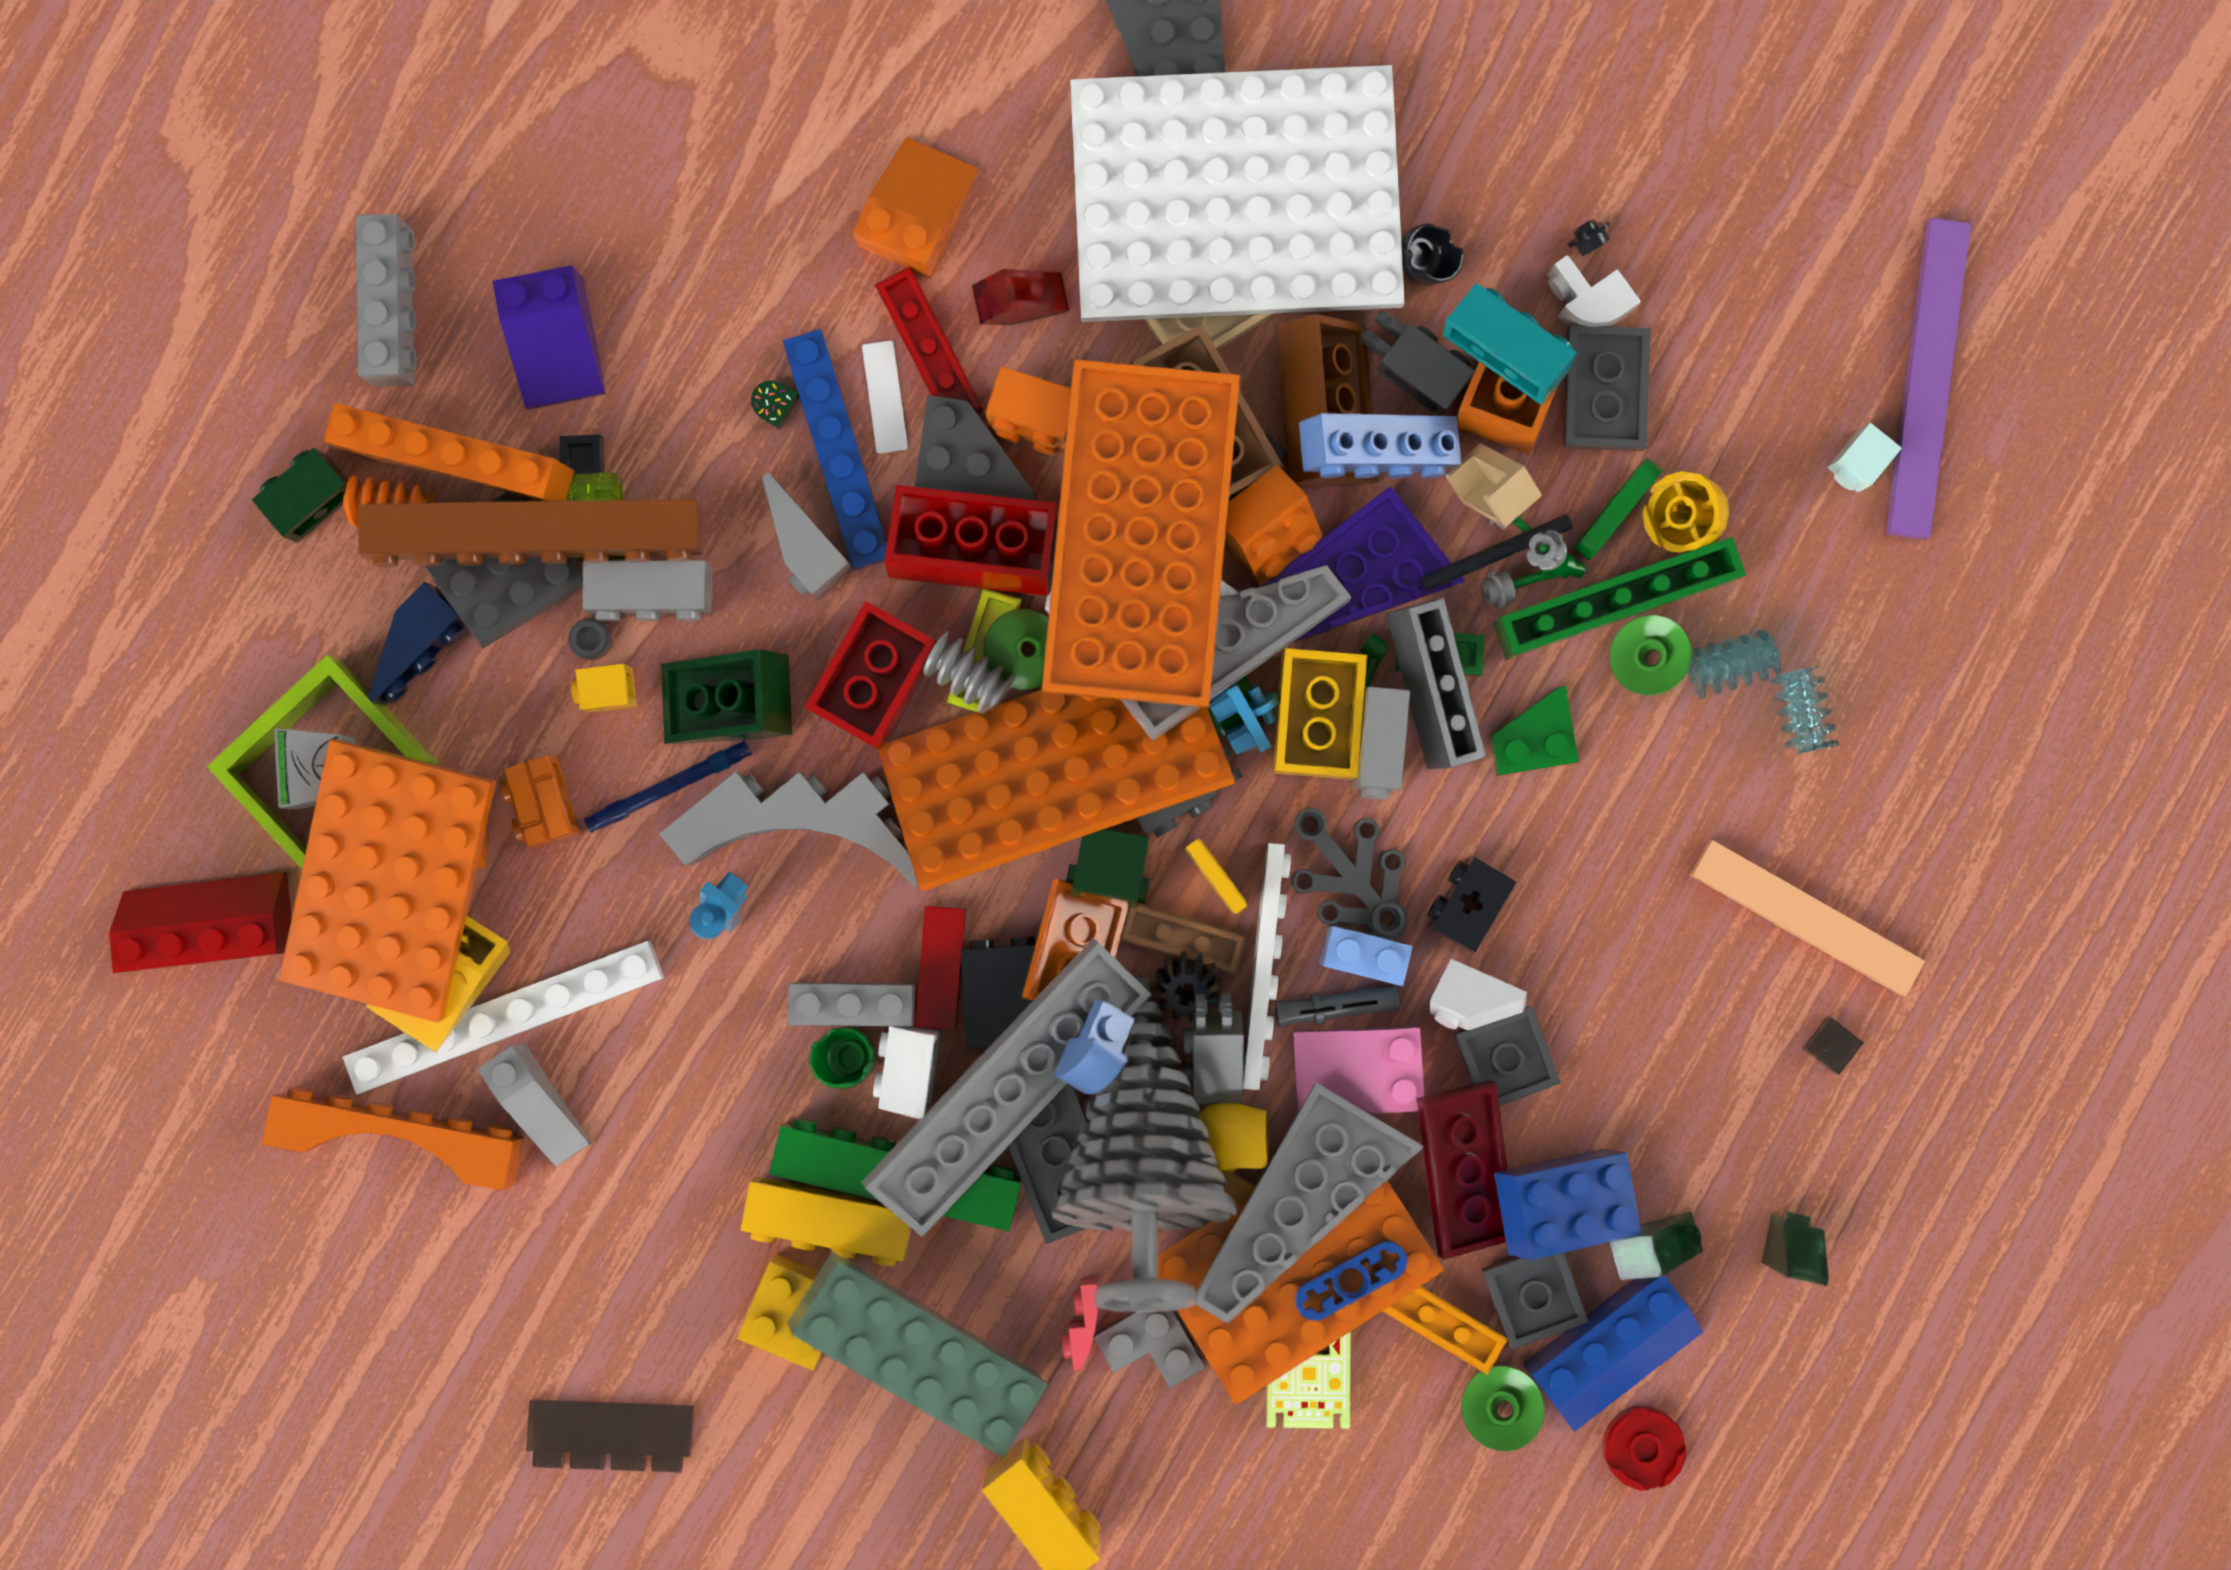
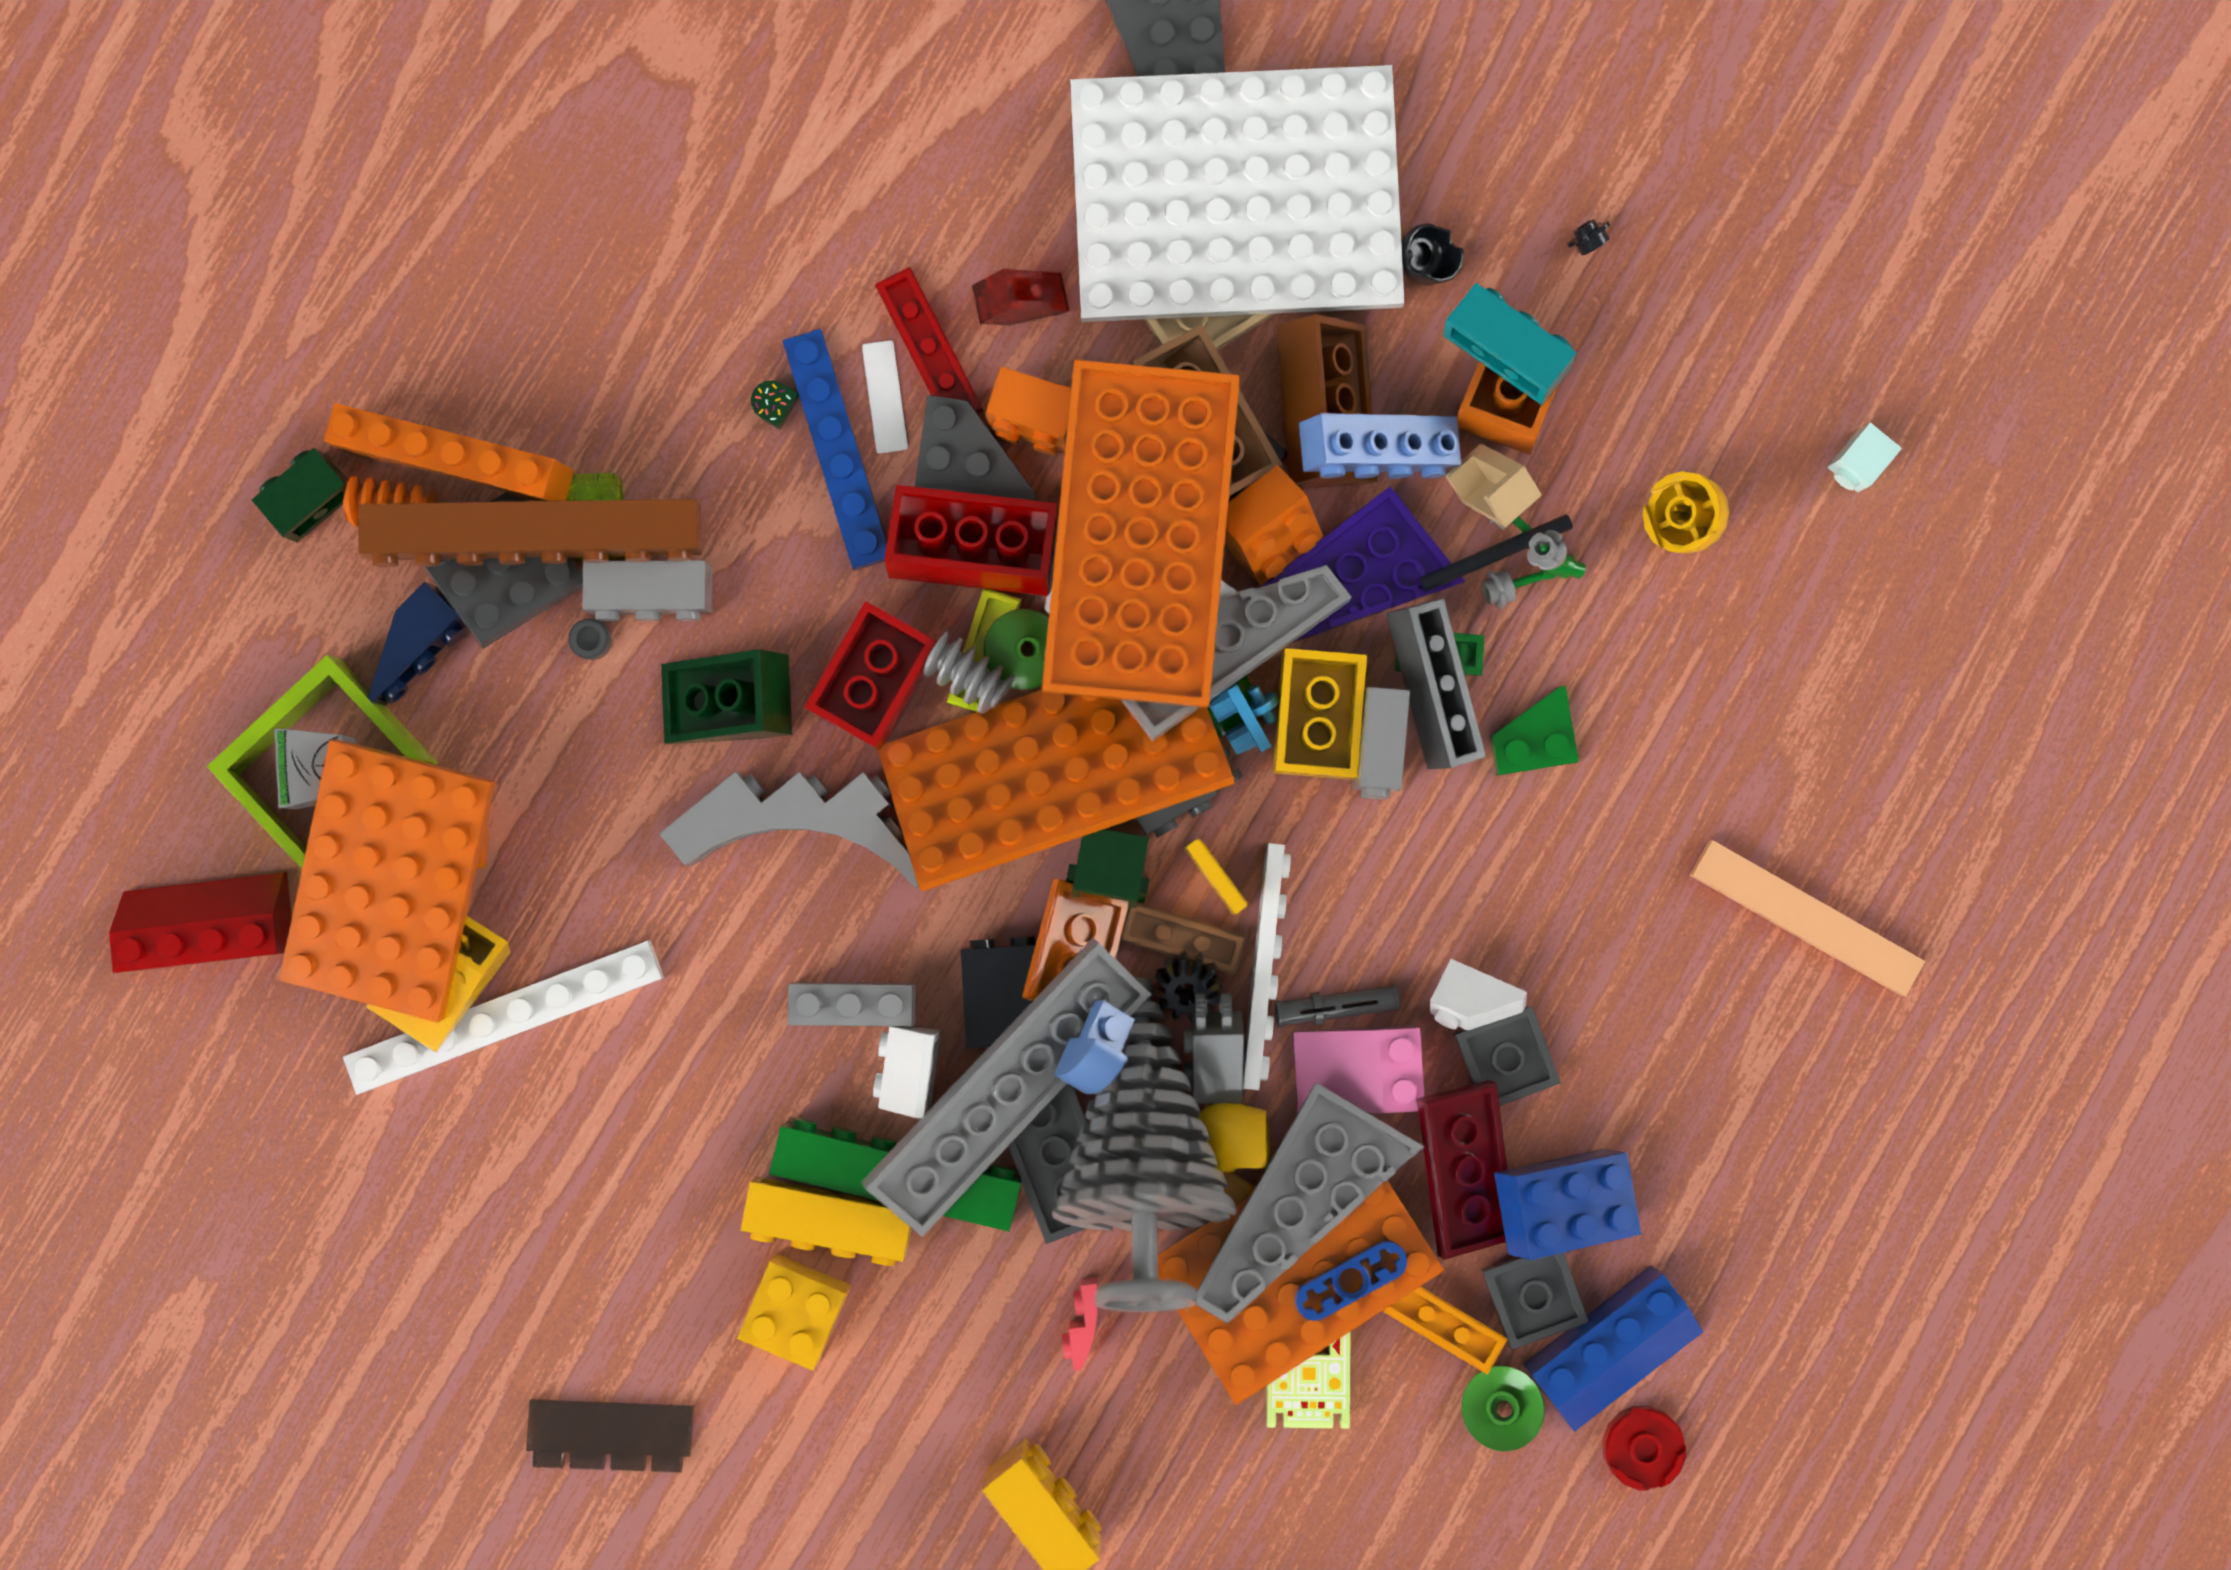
(385, 300): light grey brick -> none
(474, 1154): orange arch -> none
(534, 1102): light grey slope -> none
(539, 802): orange brick -> none
(550, 336): dark purple slope -> none
(583, 453): black plate -> none
(604, 688): yellow brick -> none
(621, 809): clear blue piece -> none
(718, 907): dark azure hips -> none
(804, 547): light grey slope -> none
(842, 1058): green hair -> none
(915, 206): orange slope -> none
(917, 1354): sand green brick -> none
(940, 968): red tile -> none
(1151, 1333): light grey plate -> none
(1355, 878): dark grey plant -> none
(1365, 955): light blue brick -> none
(1375, 649): green hand -> none
(1419, 363): dark grey hinge -> none
(1490, 893): black brick -> none
(1587, 305): white brick -> none
(1607, 388): dark grey plate -> none
(1618, 508): green beam -> none
(1619, 598): green brick -> none
(1637, 641): bright green dish -> none
(1659, 1249): slope -> none
(1733, 660): clear light blue piece -> none
(1796, 1248): clear green slope -> none
(1804, 710): clear light blue piece -> none
(1832, 1045): clear smoke plate -> none
(1928, 378): medium lavender tile -> none

